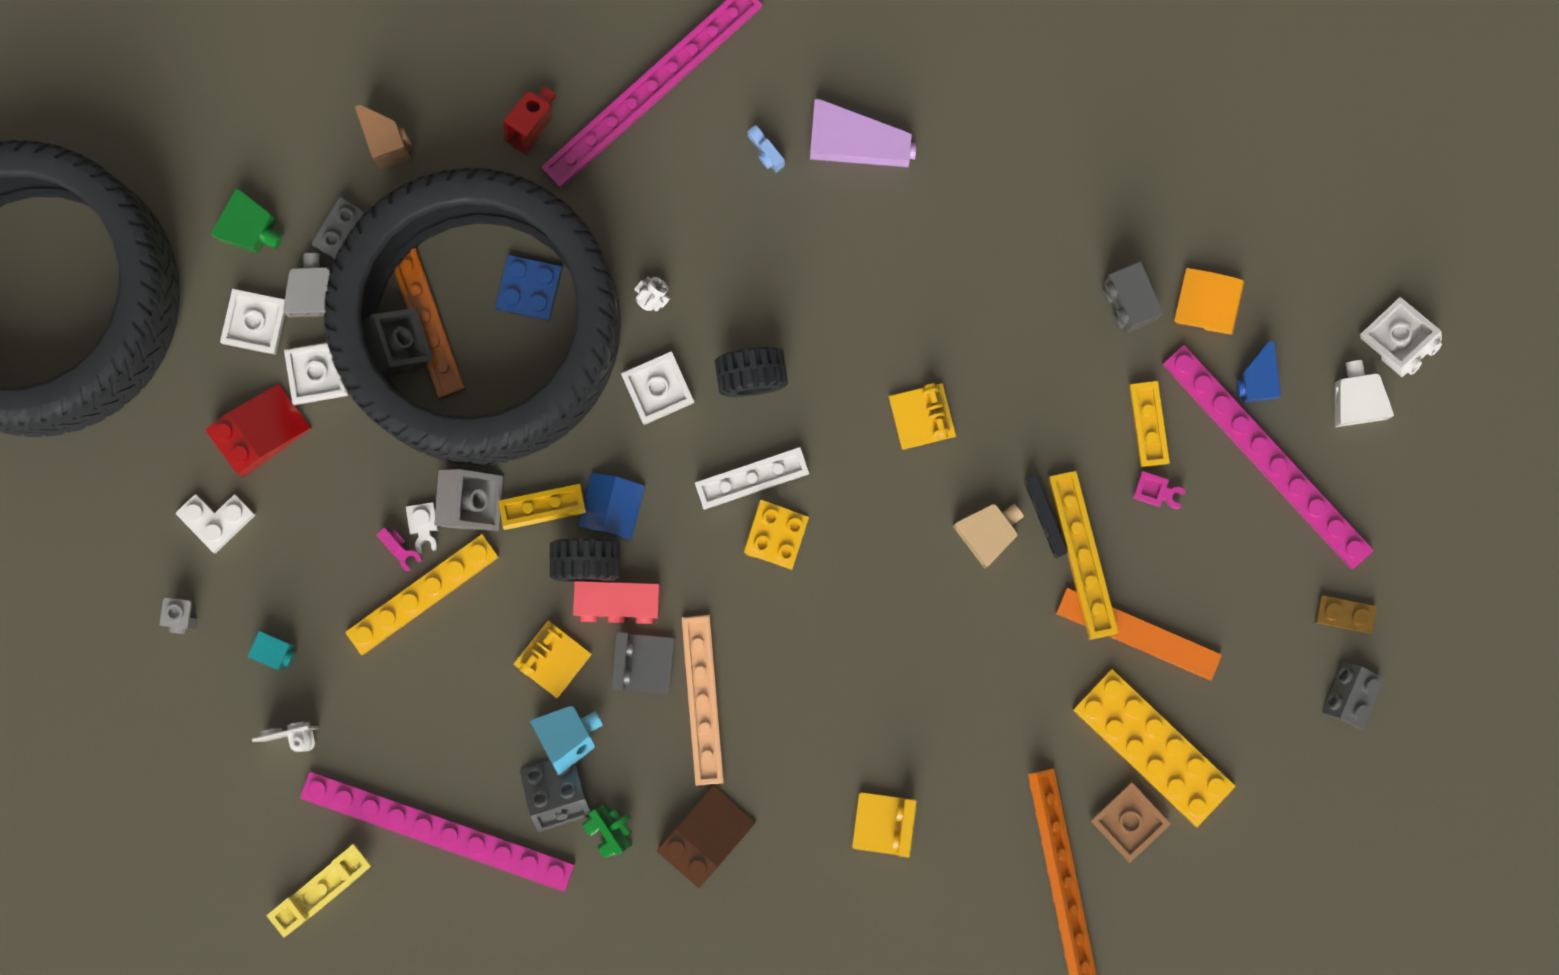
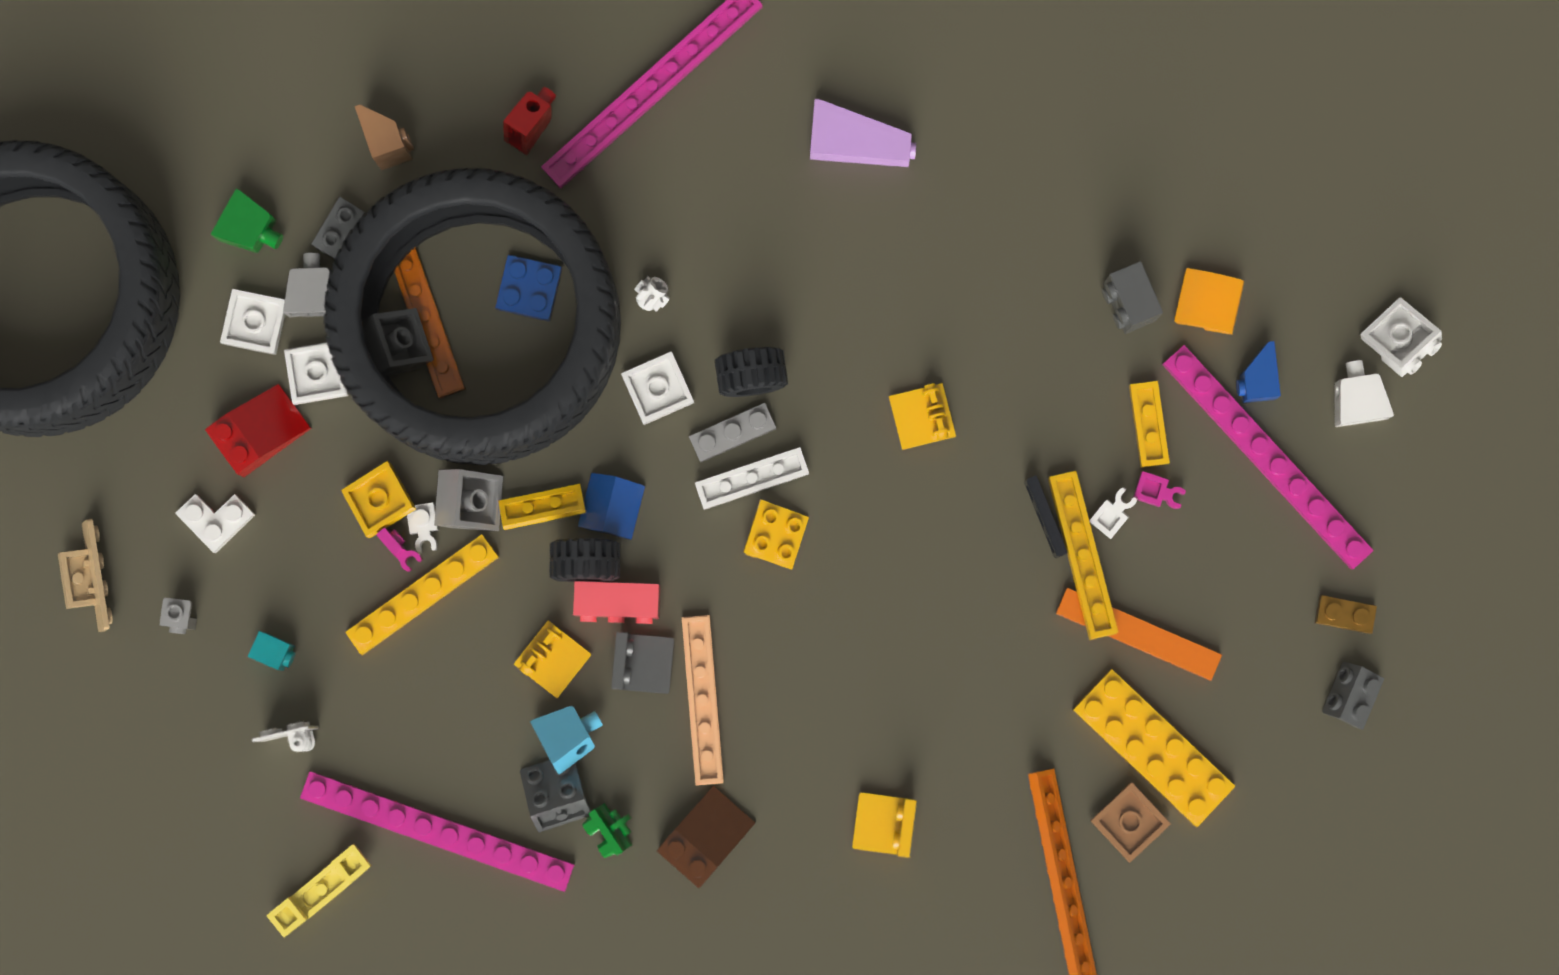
(83, 578): none -> tan bracket
(378, 499): none -> yellow plate
(732, 432): none -> light grey plate
(769, 155): light blue plate -> none
(989, 531): tan torso -> none
(1111, 516): none -> white plate

